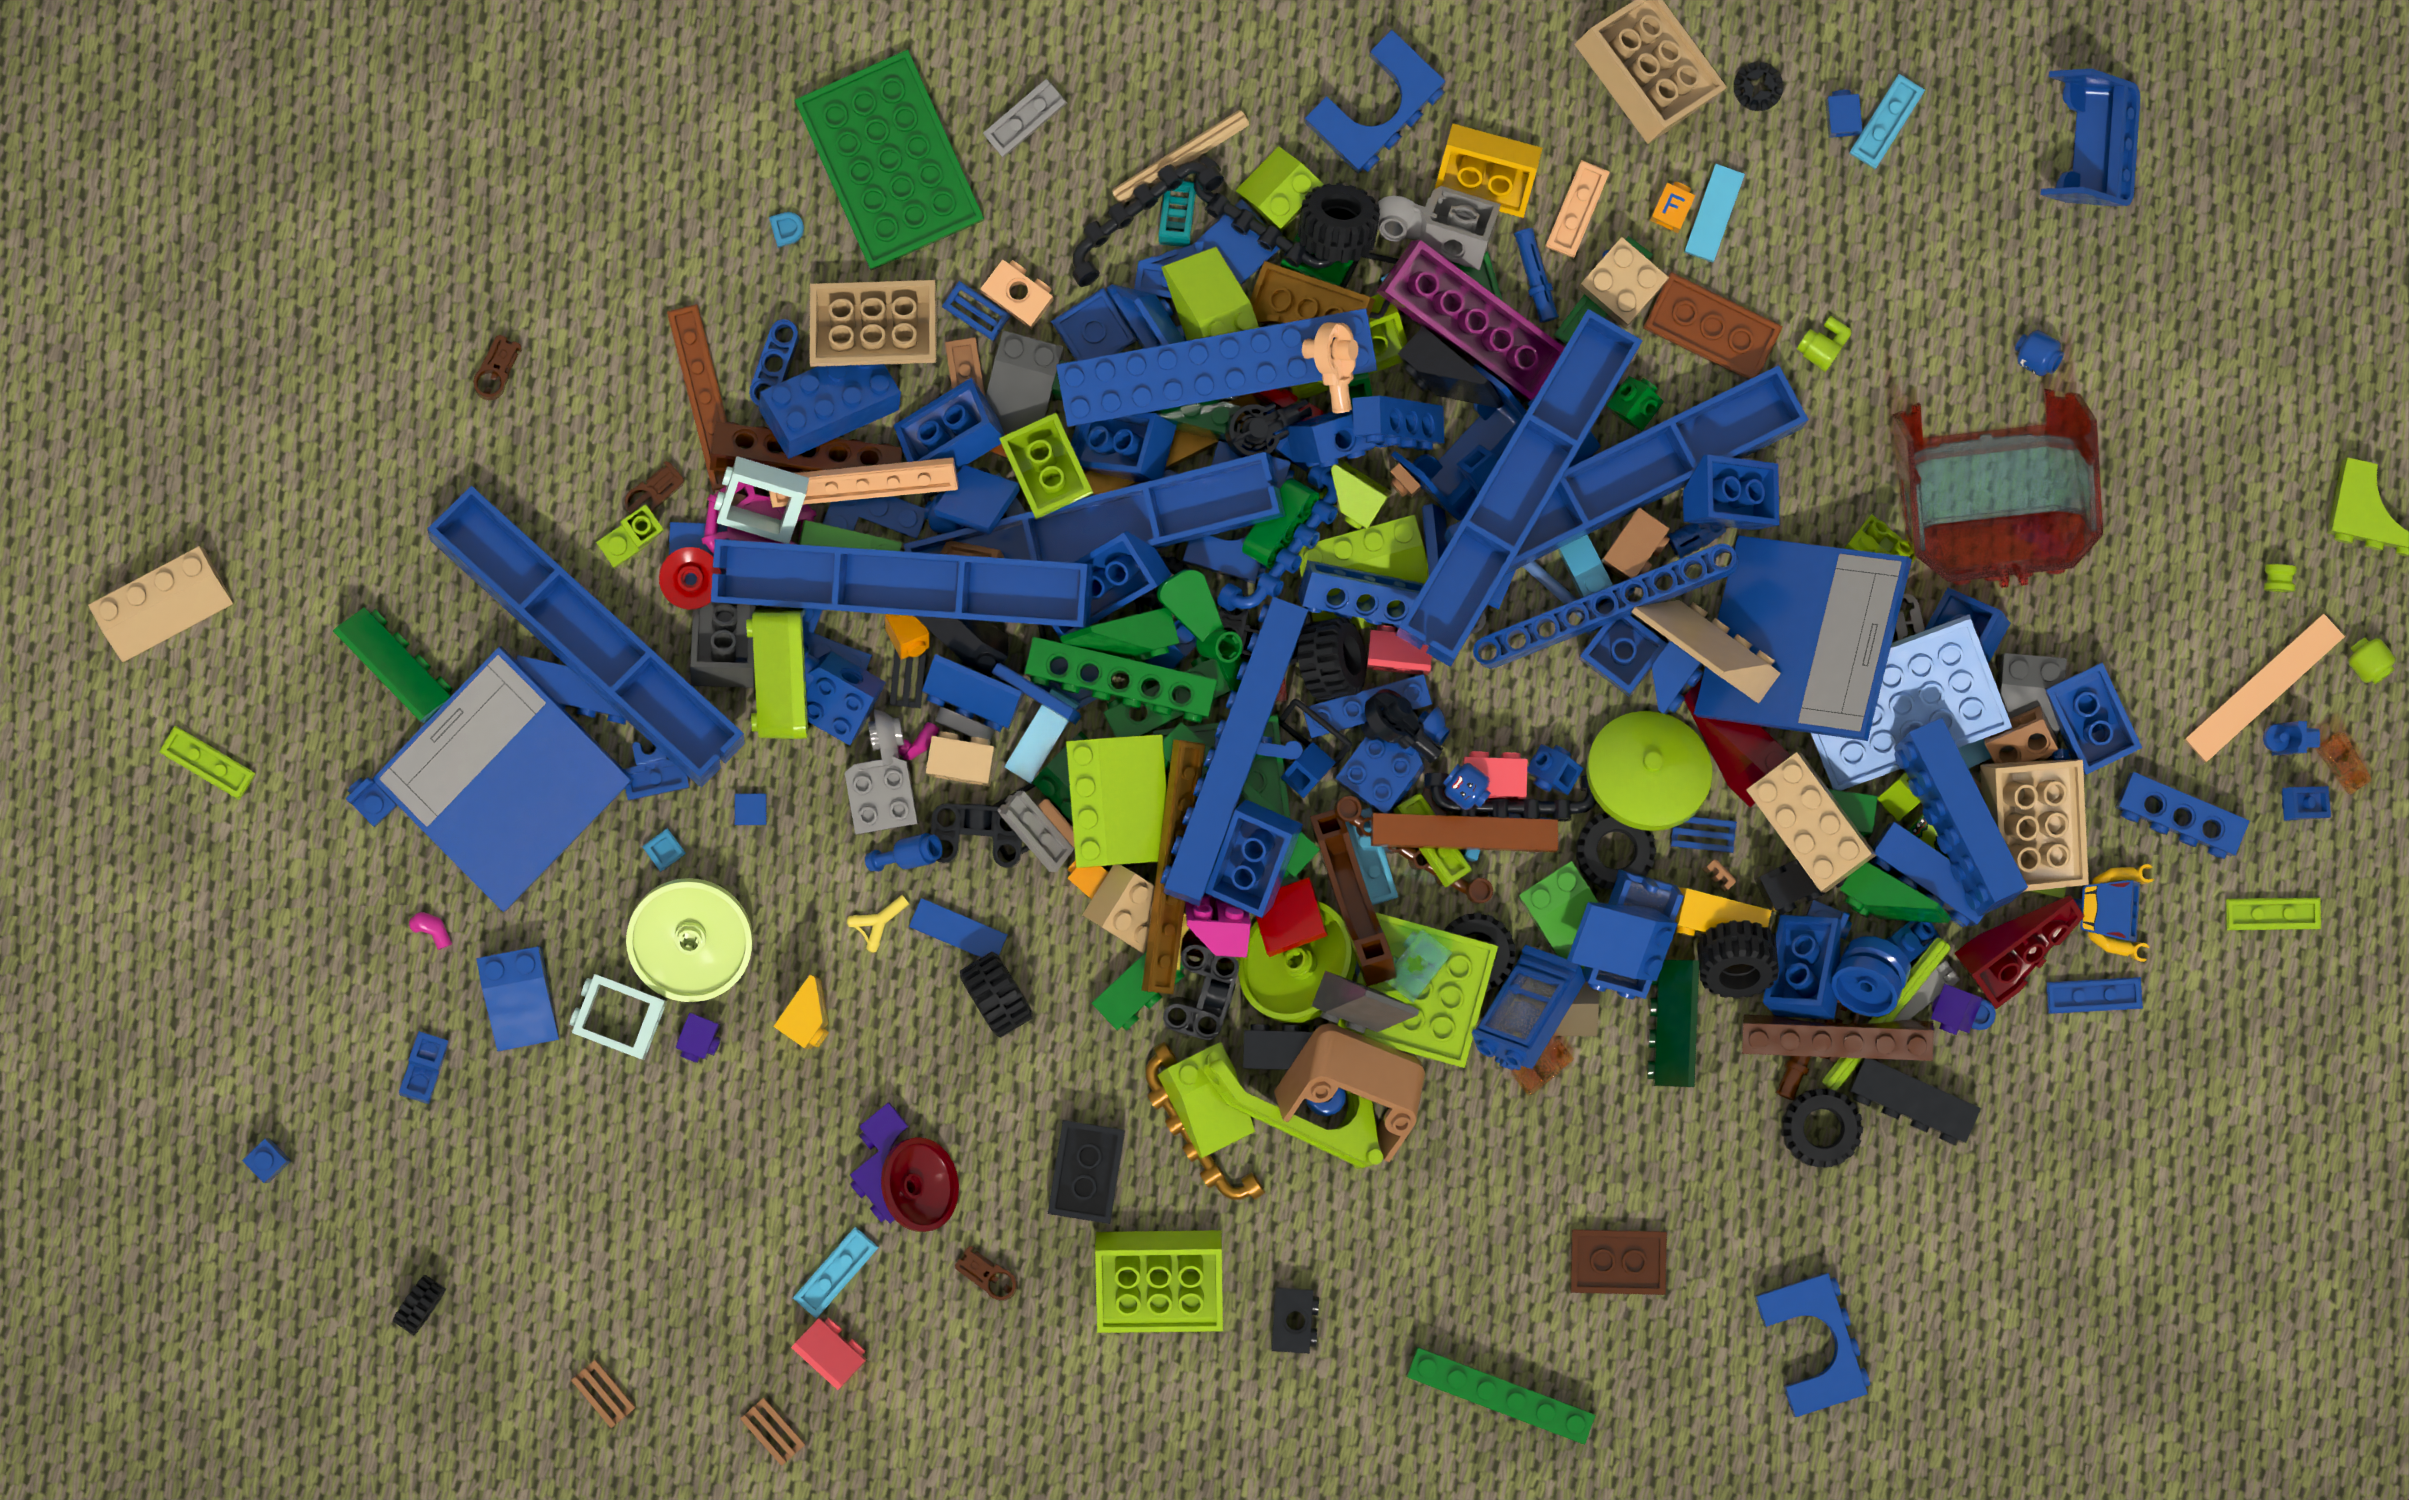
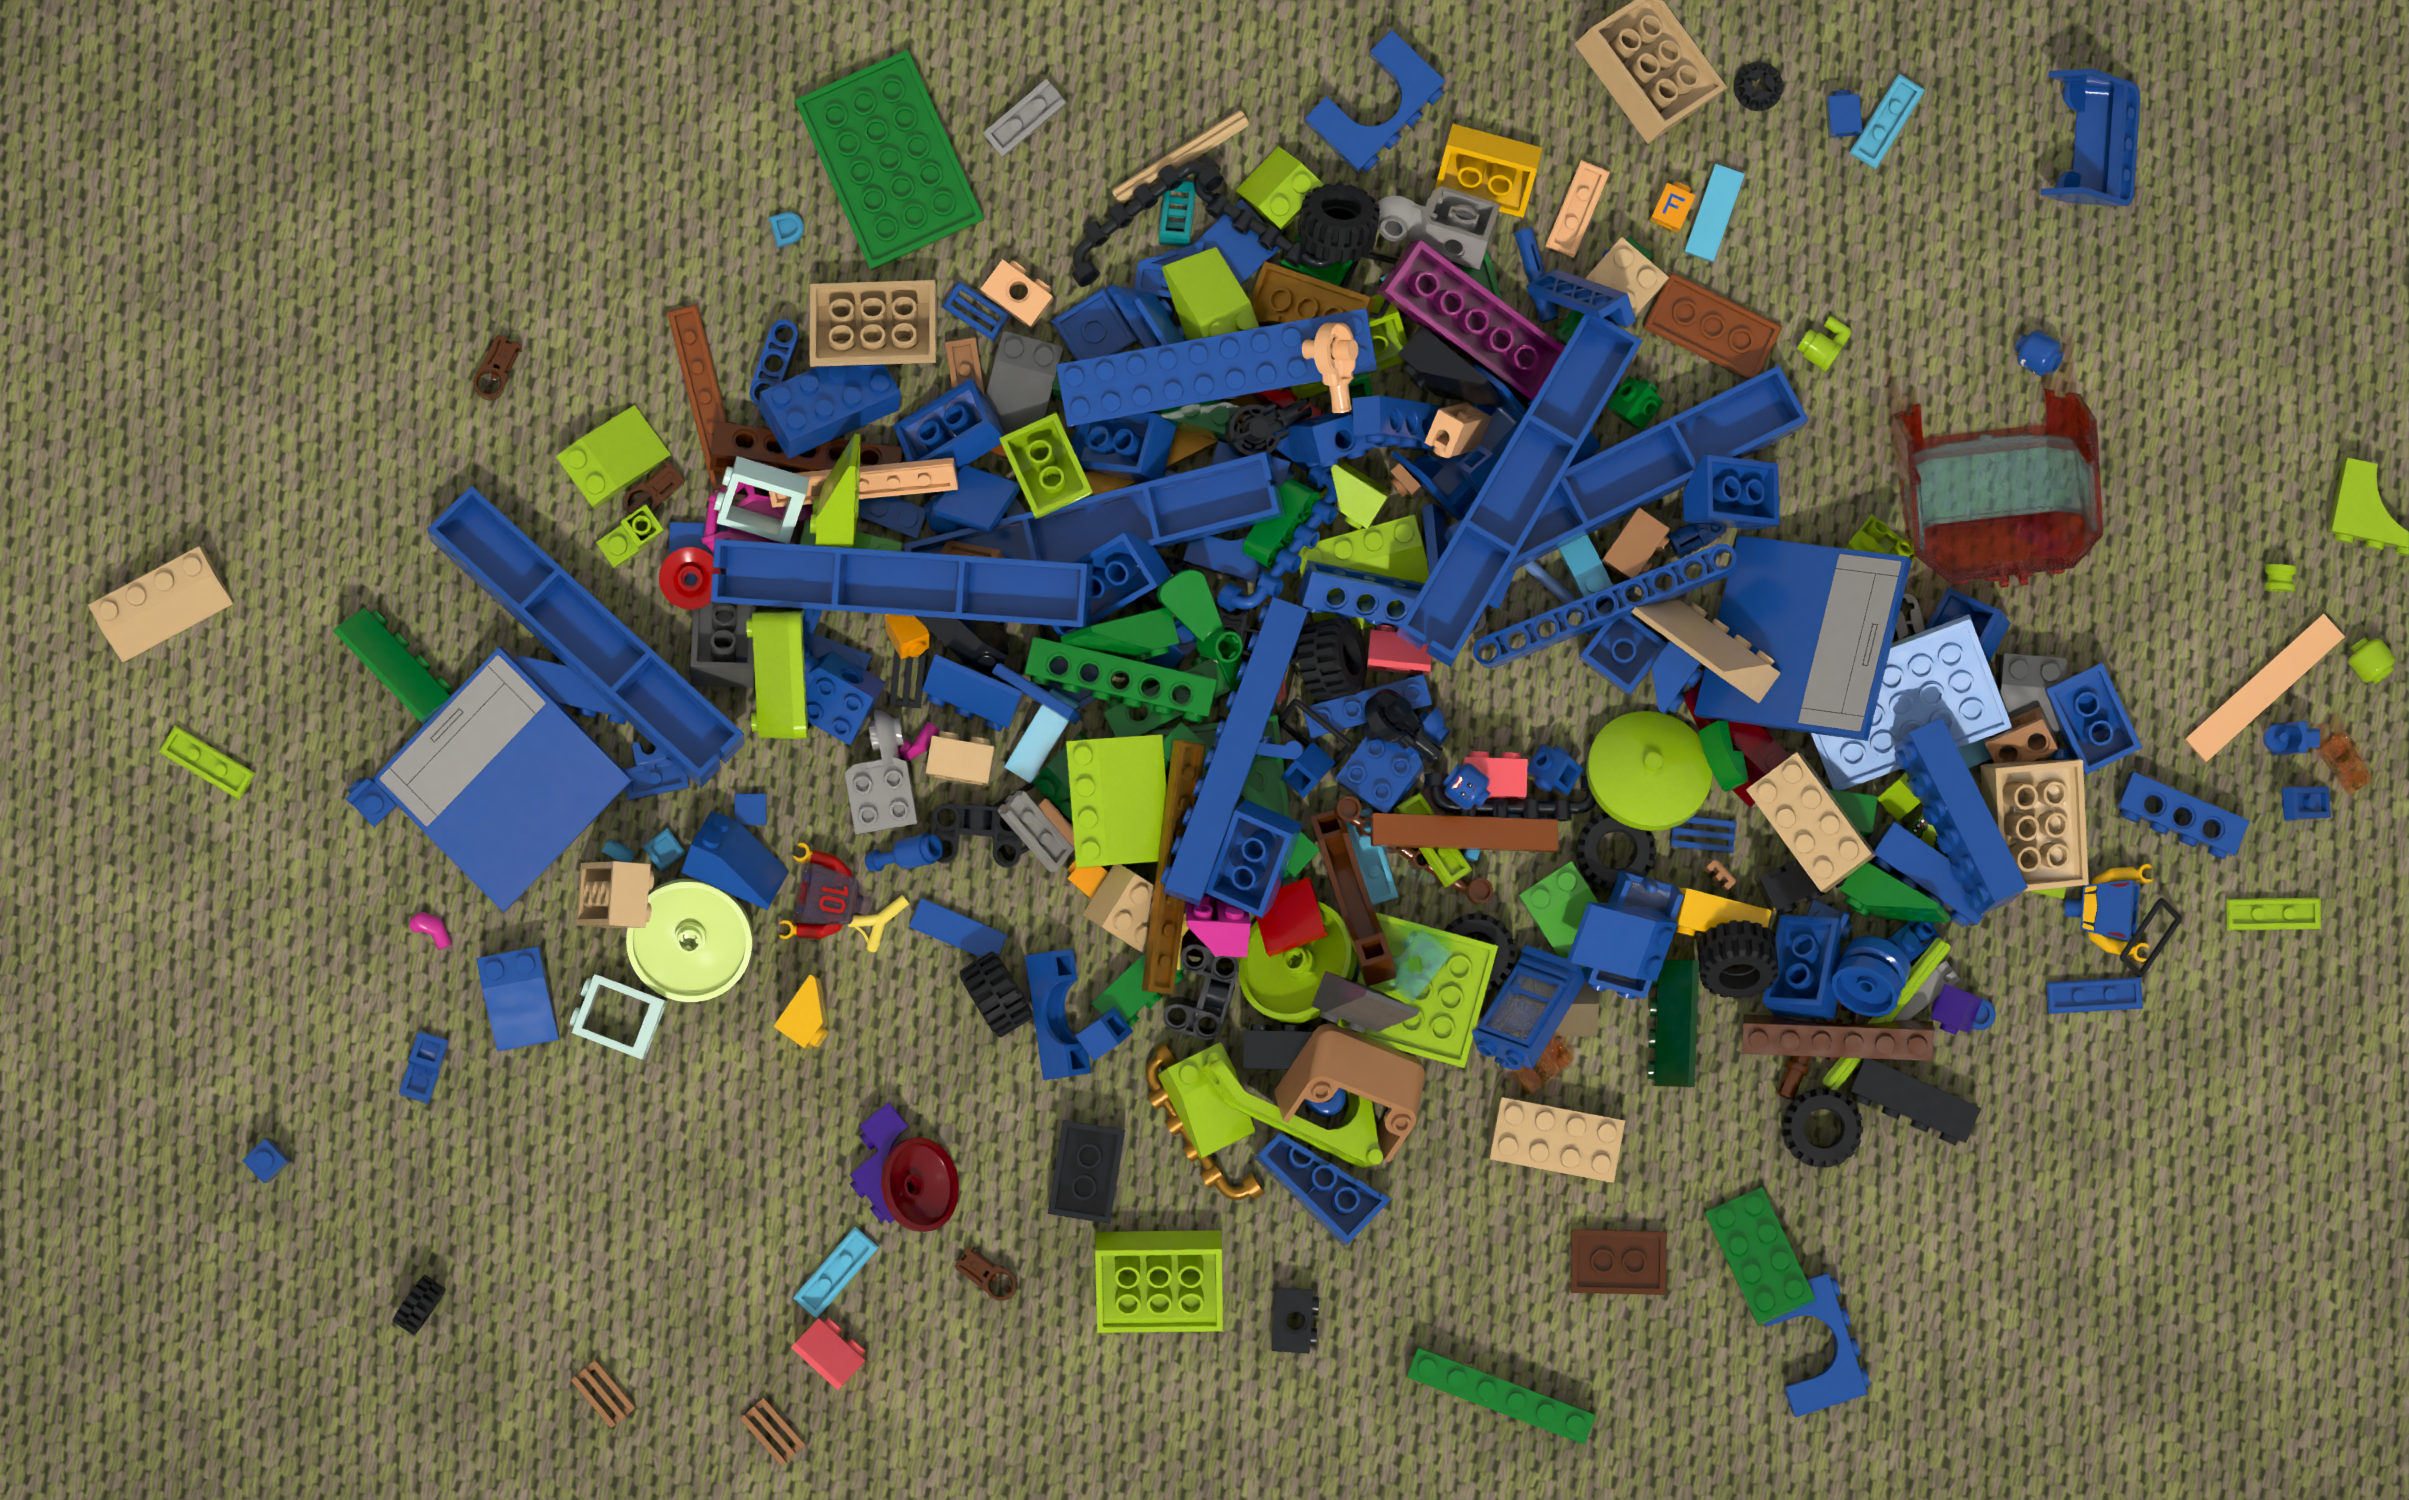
(613, 456): none -> lime slope
(614, 894): none -> tan brick
(618, 851): none -> dark azure tile
(698, 1038): dark purple brick -> none
(734, 861): none -> blue slope
(825, 897): none -> torso
(838, 507): none -> lime slope
(963, 724): light grey beam -> none
(1049, 981): none -> blue arch
(1104, 1033): none -> blue brick
(1322, 1188): none -> blue wedge
(1457, 430): none -> light nougat brick
(1556, 1139): none -> tan brick
(1583, 296): none -> blue fence
(1725, 763): none -> green slope
(1759, 1256): none -> green plate
(2008, 953): dark red wedge -> none
(2123, 956): none -> black piece

